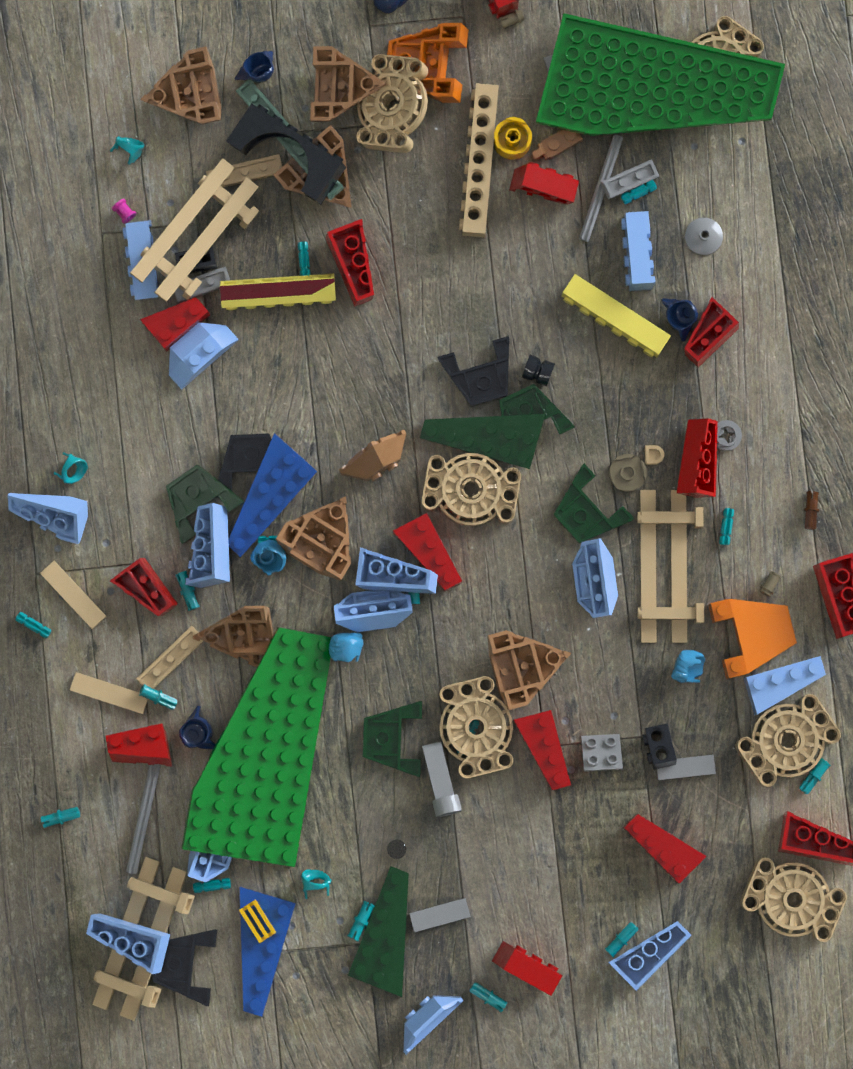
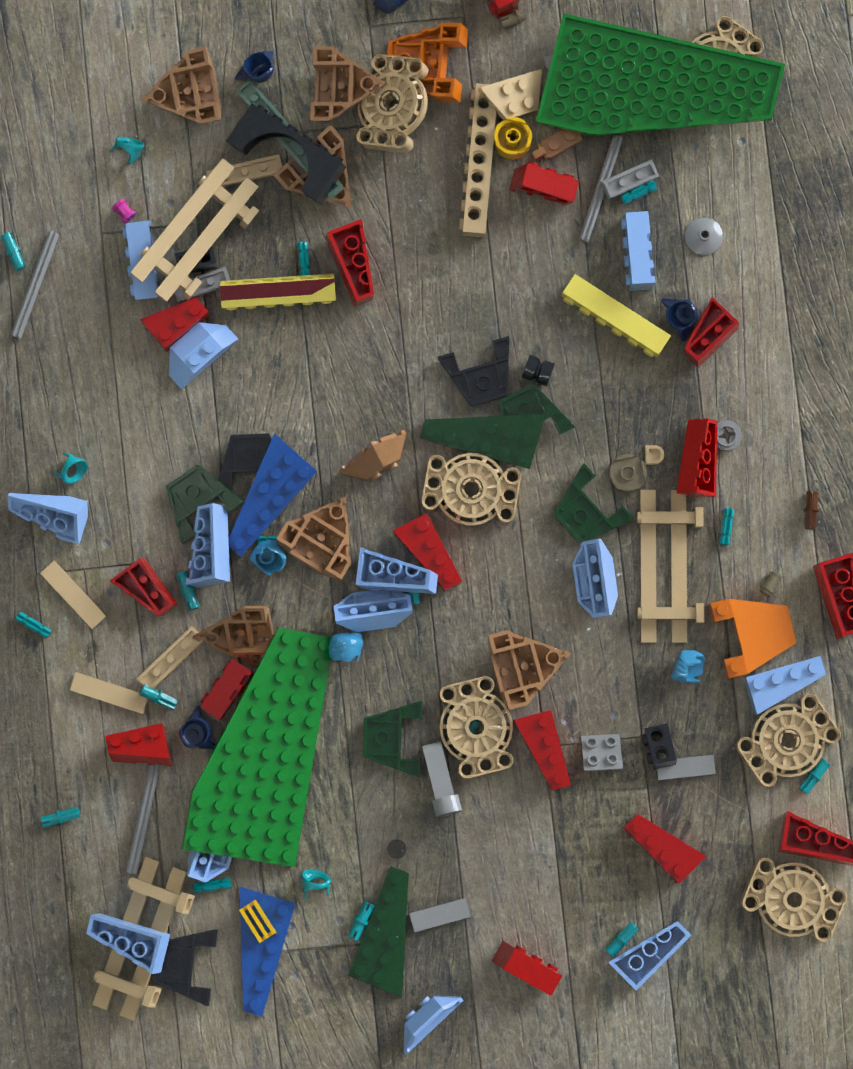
(13, 251): none -> teal pin
(35, 284): none -> light grey axle
(226, 689): none -> red wedge
(488, 997): teal axle -> none
(514, 95): none -> tan wing

